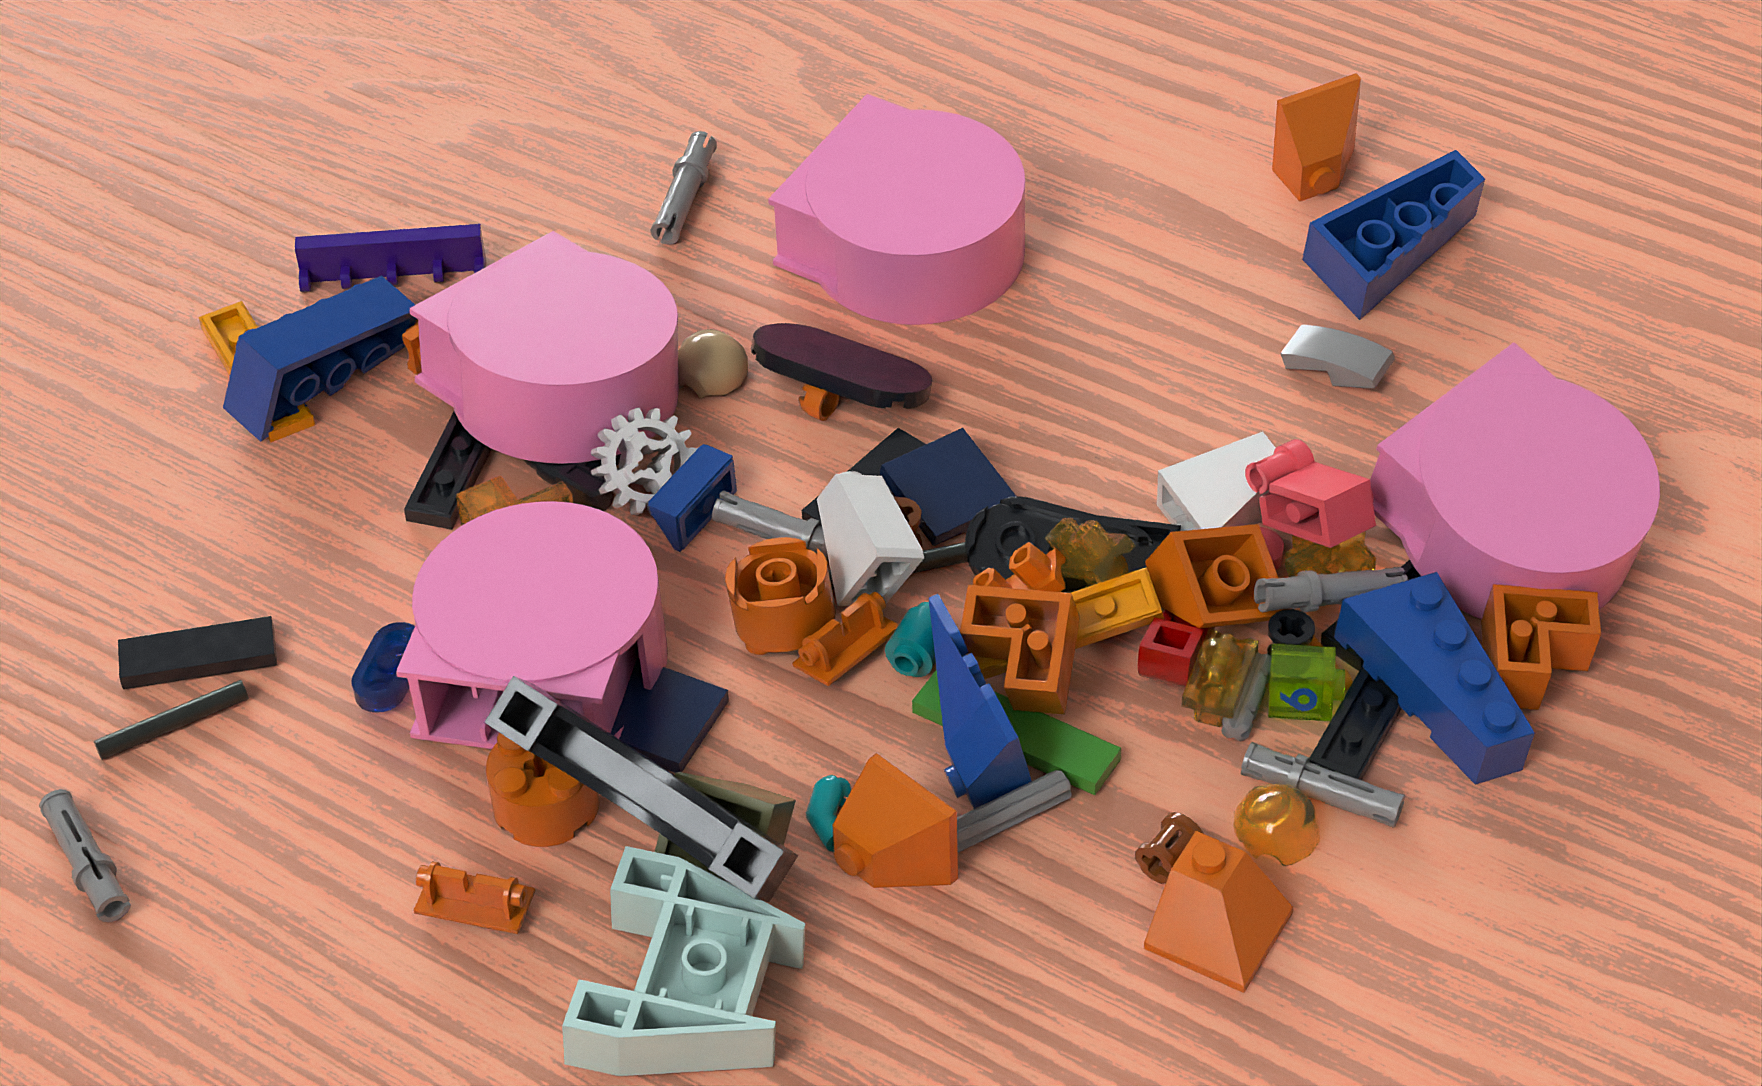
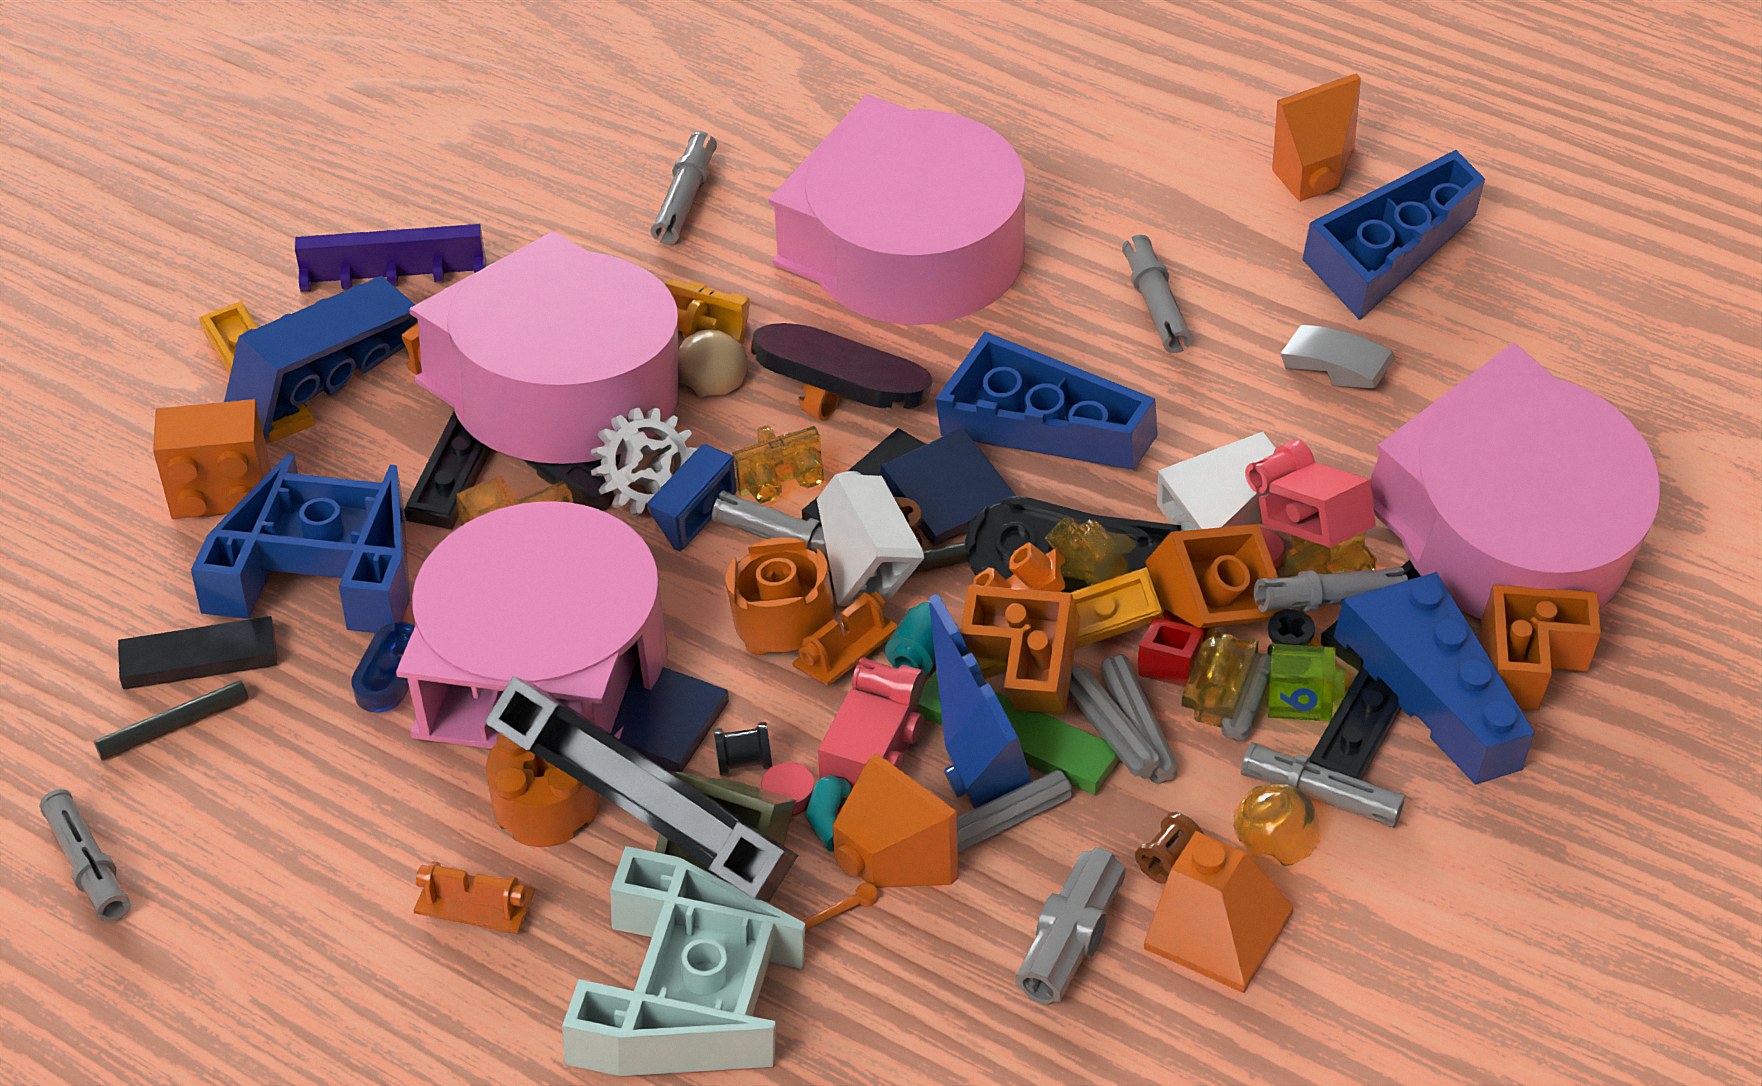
(209, 456): none -> orange brick
(310, 529): none -> blue wedge
(709, 309): none -> light orange hips
(743, 748): none -> black bush
(777, 460): none -> clear yellow hips
(790, 781): none -> coral tile
(865, 895): none -> orange hinge
(874, 718): none -> coral hinge
(1045, 406): none -> blue wedge
(1070, 926): none -> light grey piece
(1112, 724): none -> light grey axle
(1133, 703): none -> light grey axle
(1151, 280): none -> light grey pin

